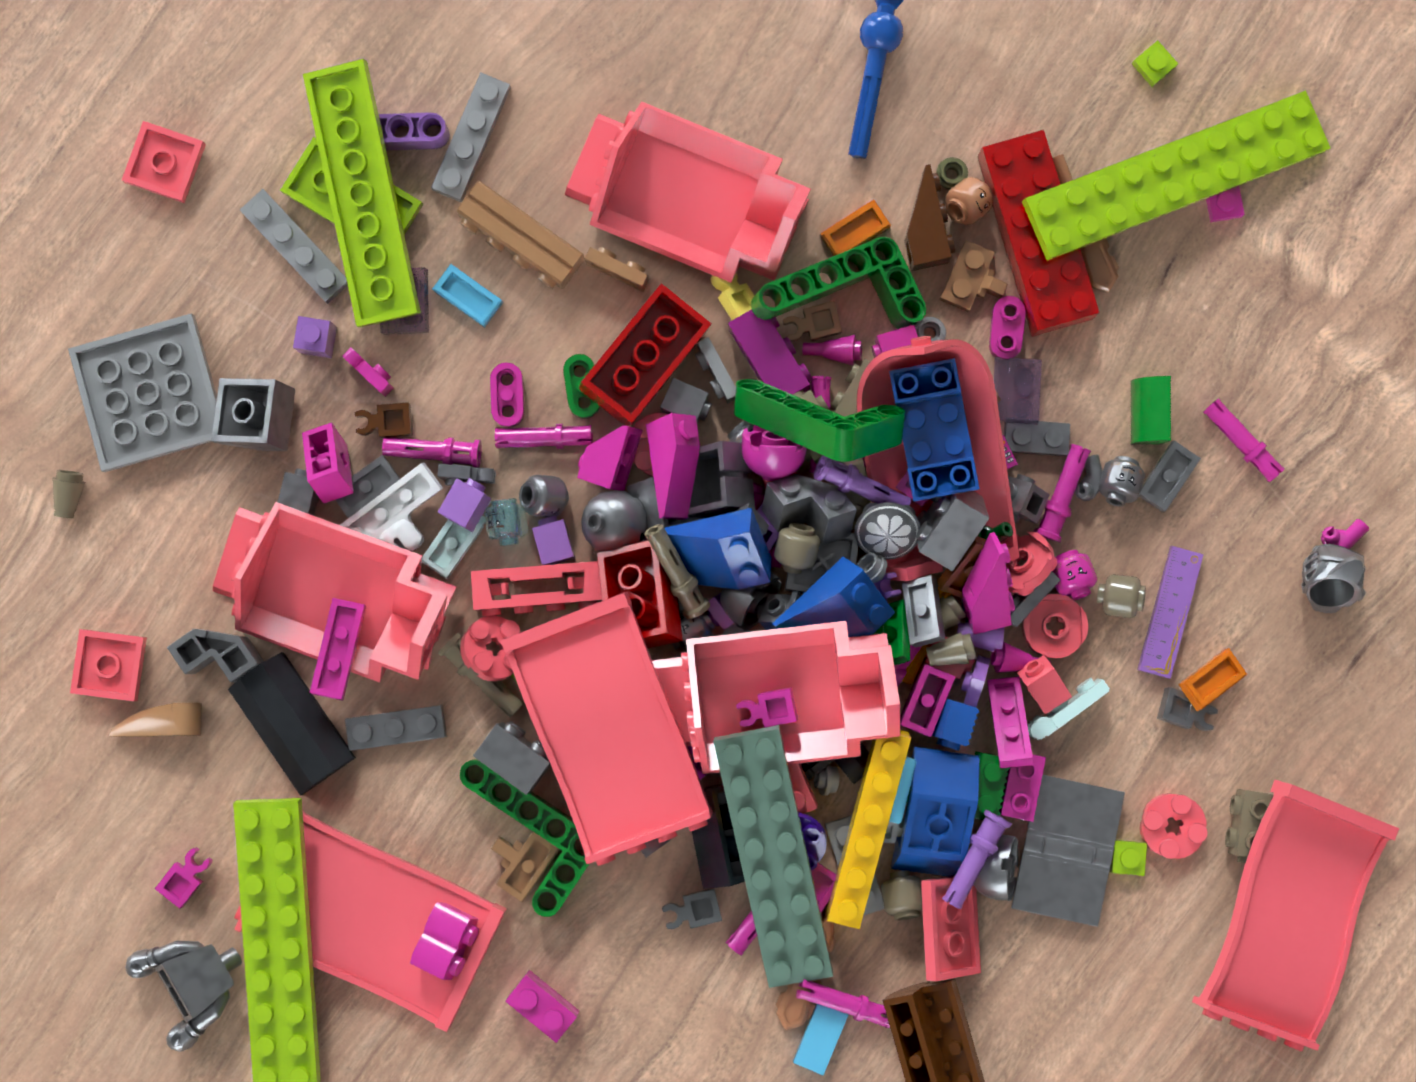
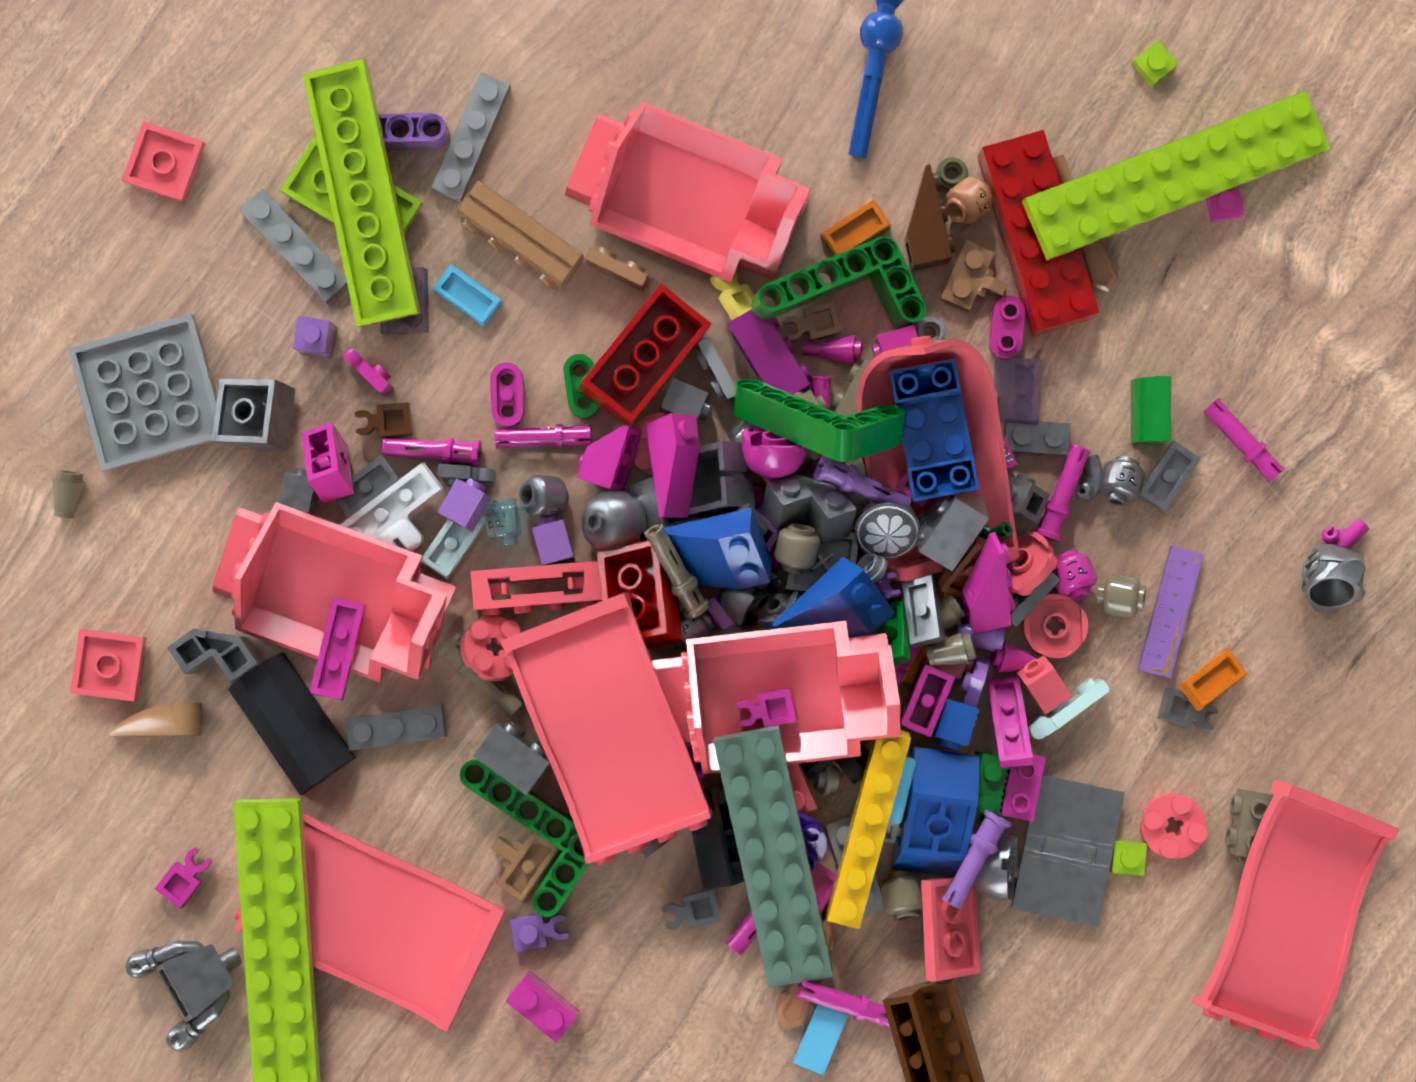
(444, 941): dark pink brick -> none
(532, 932): none -> medium lavender plate

